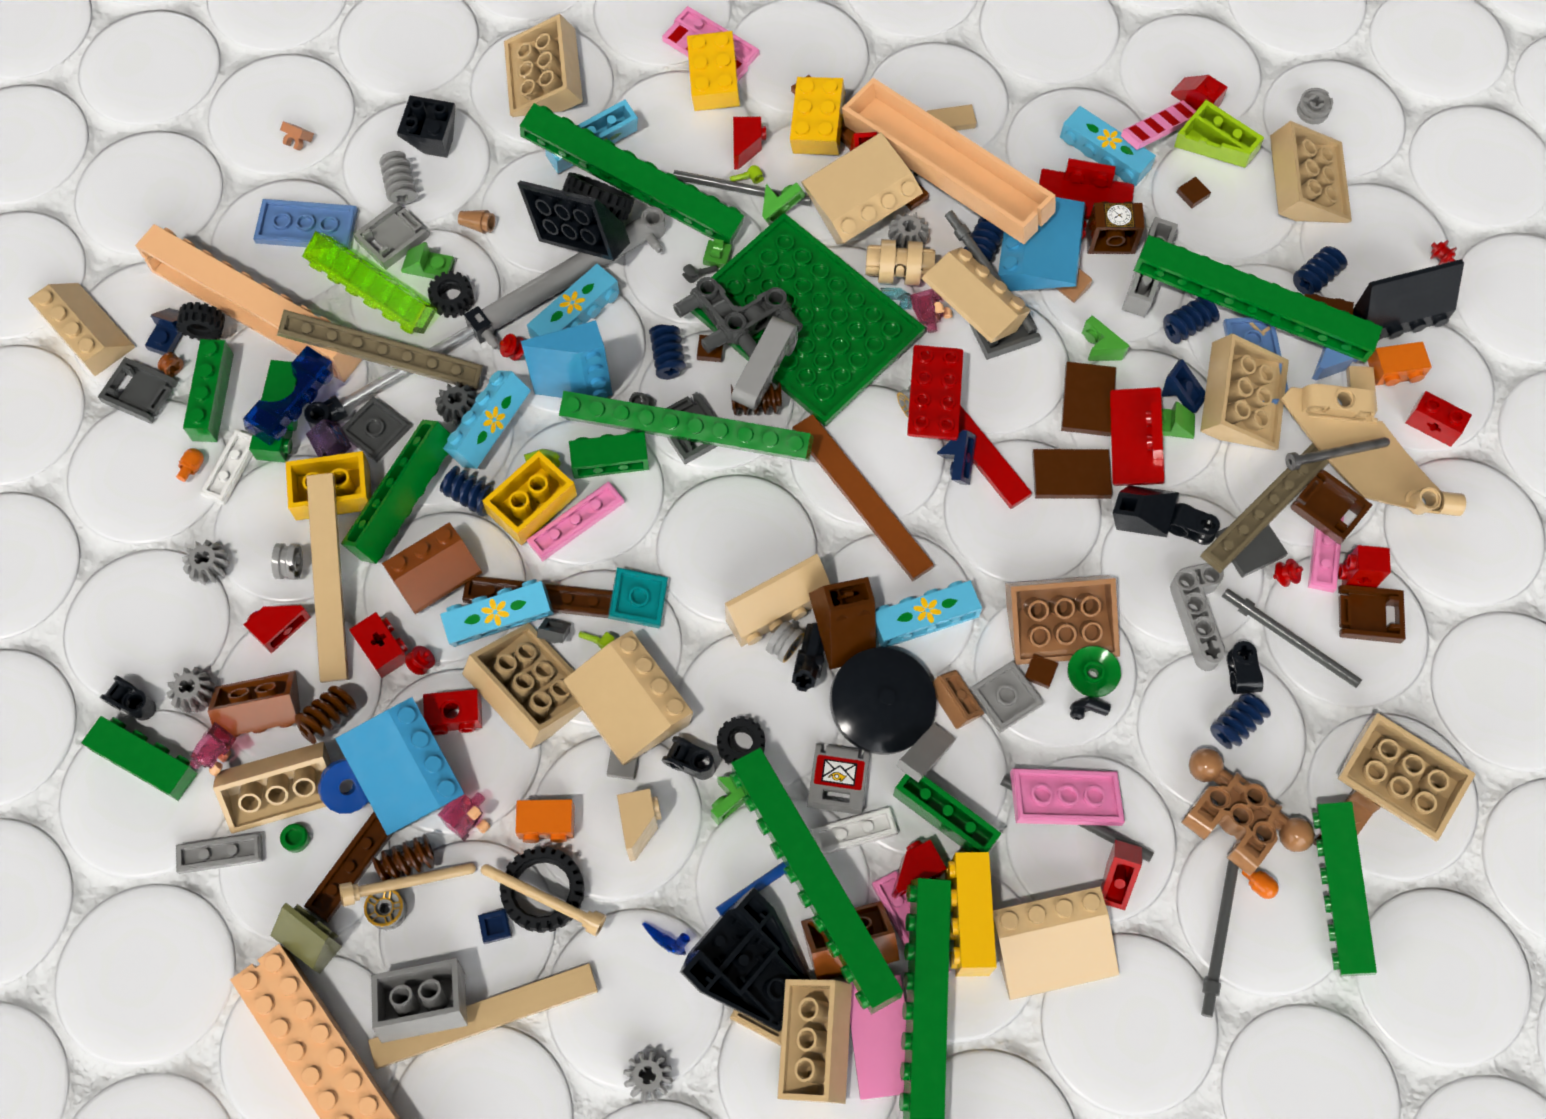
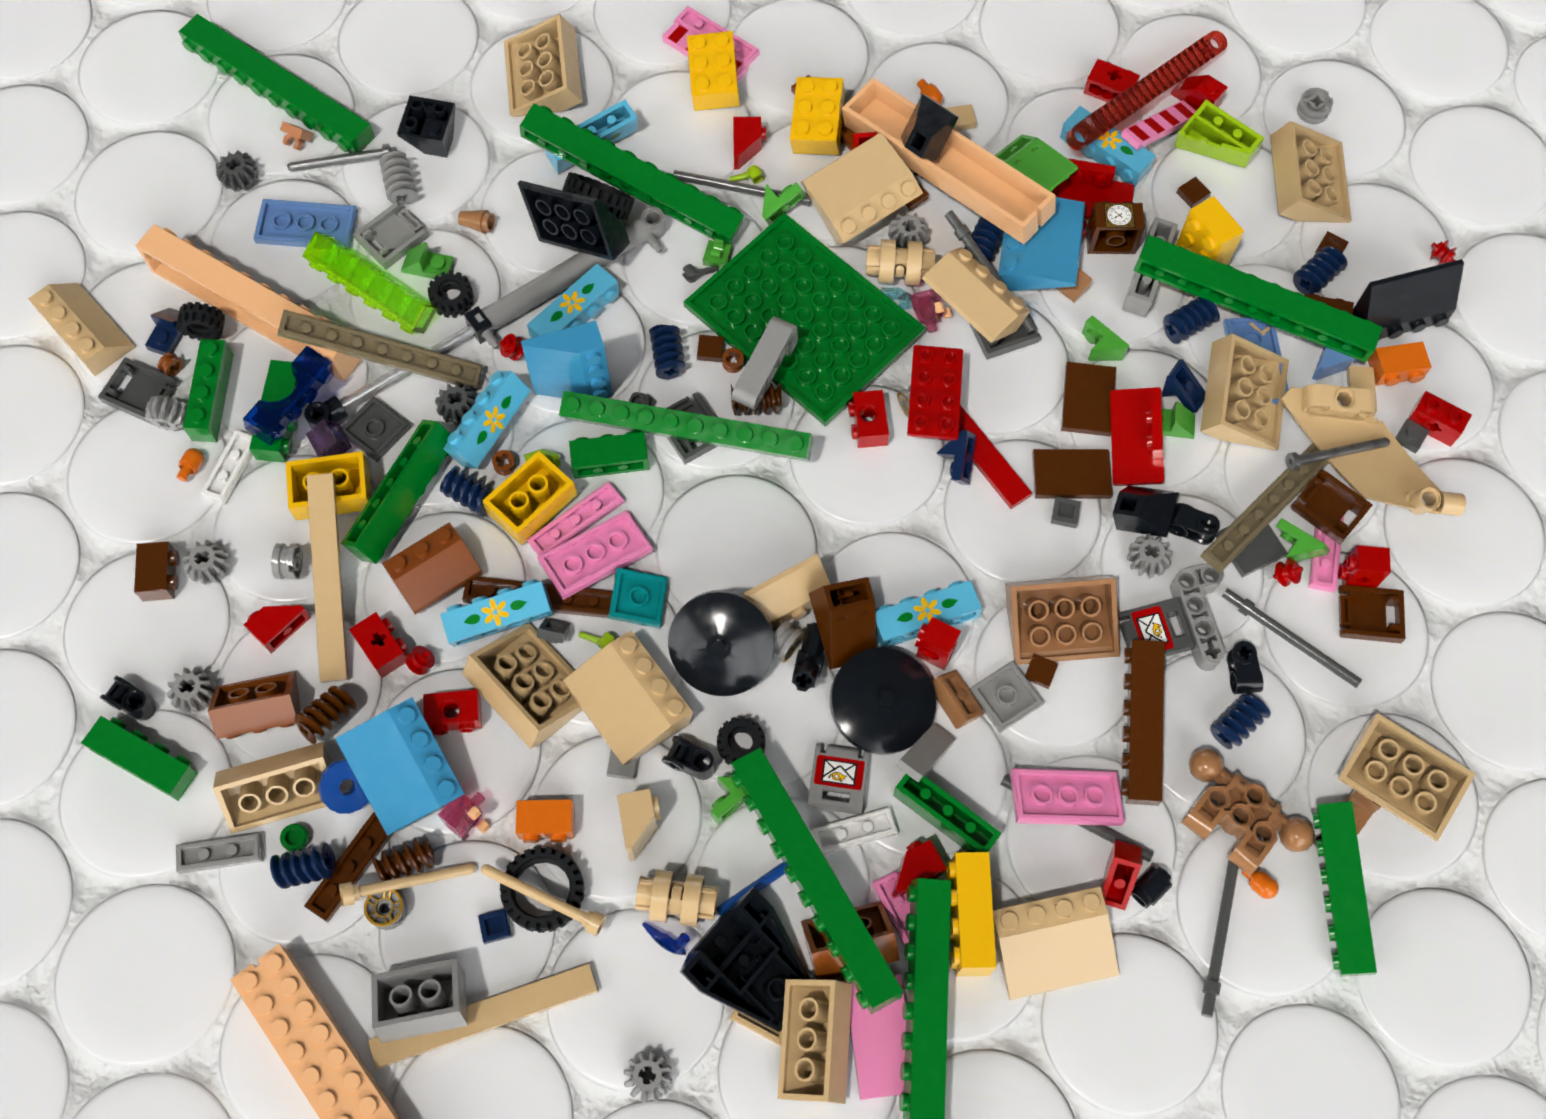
(156, 571): none -> reddish brown brick
(166, 412): none -> light grey gear
(213, 744): clear pink piece -> none
(236, 170): none -> dark grey gear
(276, 85): none -> green brick
(303, 866): none -> dark blue piece
(307, 941): olive slope -> none
(339, 159): none -> flat silver bar
(500, 456): none -> dark orange bush
(594, 554): none -> bright pink tile
(667, 897): none -> tan piece
(721, 643): none -> black dish
(724, 315): dark grey pin -> none
(733, 368): none -> dark orange bush
(865, 500): dark orange tile -> none
(870, 405): none -> red brick
(928, 128): none -> black slope
(930, 90): none -> orange cylinder
(937, 642): none -> red brick
(1037, 161): none -> bright green slope
(1065, 512): none -> dark grey plate
(1081, 706): black arm -> none
(1096, 660): green dish -> none
(1108, 80): none -> red brick
(1144, 723): none -> reddish brown brick
(1146, 90): none -> clear red gear
(1149, 556): none -> light grey gear
(1151, 886): none -> black brick
(1153, 624): none -> container
(1211, 231): none -> yellow brick
(1305, 546): none -> bright green slope
(1334, 241): none -> reddish brown tile
(1411, 435): none -> dark grey plate

